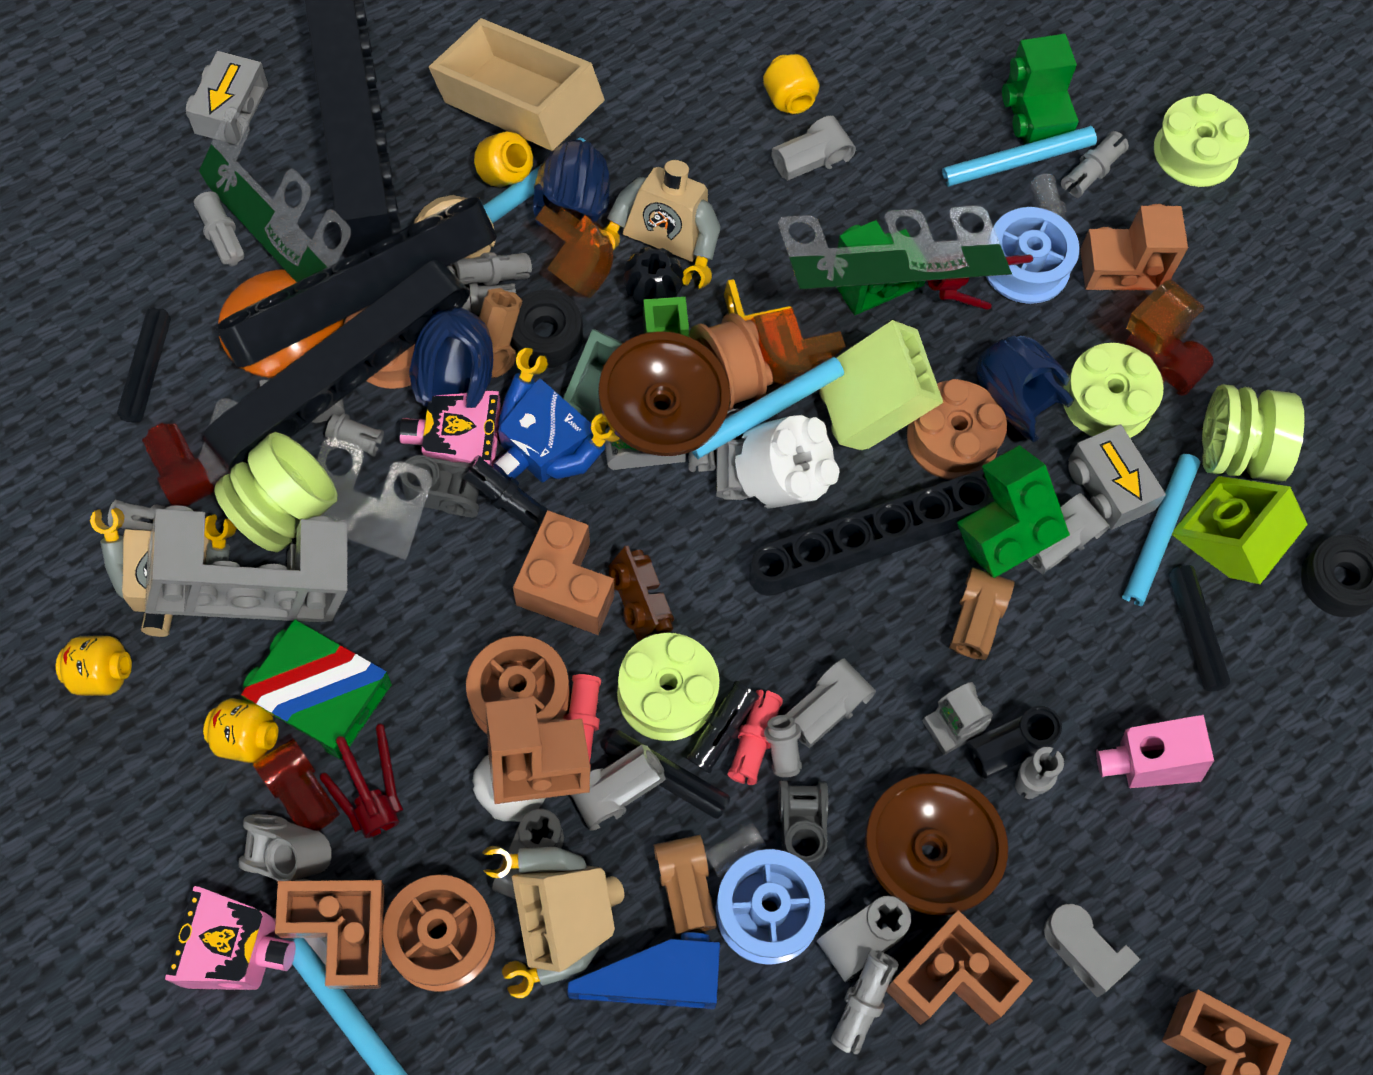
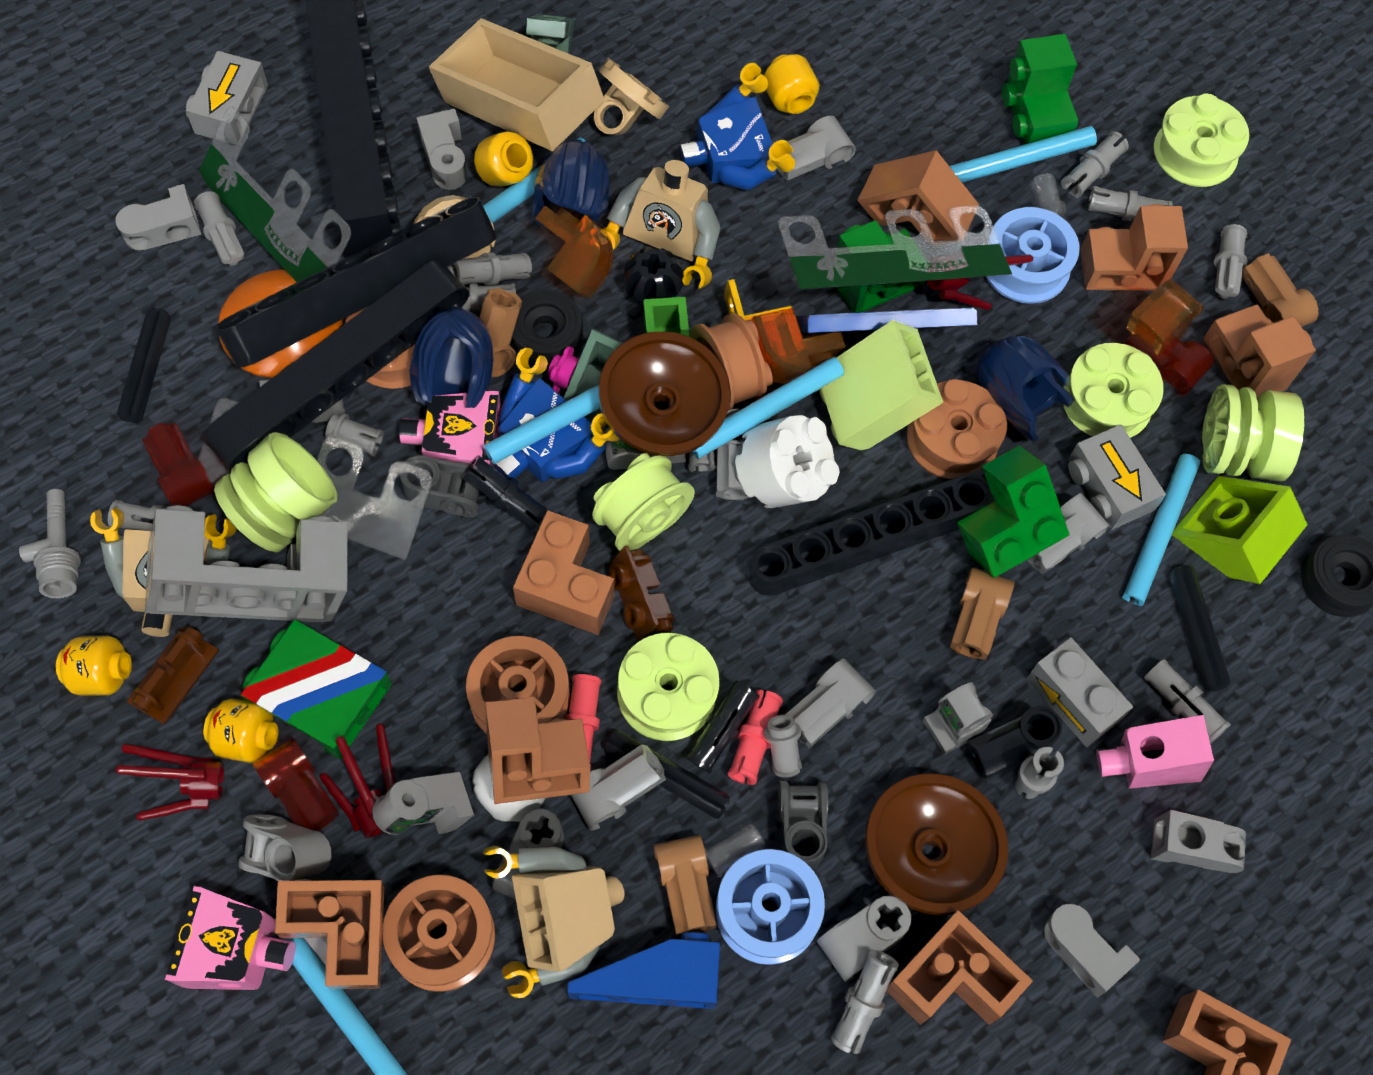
(53, 561): none -> light grey piece
(159, 222): none -> light grey leg
(173, 675): none -> reddish brown hinge
(197, 778): none -> dark red plant
(424, 801): none -> light grey leg
(444, 158): none -> light grey leg
(542, 426): none -> medium azure piece
(551, 30): none -> sand green slope
(562, 369): none -> dark pink plate
(629, 96): none -> tan tile
(642, 501): none -> yellowish green wheel
(736, 139): none -> blue torso
(876, 320): none -> tile
(920, 184): none -> nougat brick
(1079, 692): none -> light grey brick
(1120, 203): none -> light grey pin
(1165, 677): none -> light grey pin
(1198, 842): none -> light grey leg
(1230, 261): none -> light grey axle
(1257, 351): none -> nougat brick
(1277, 292): none -> medium nougat piece

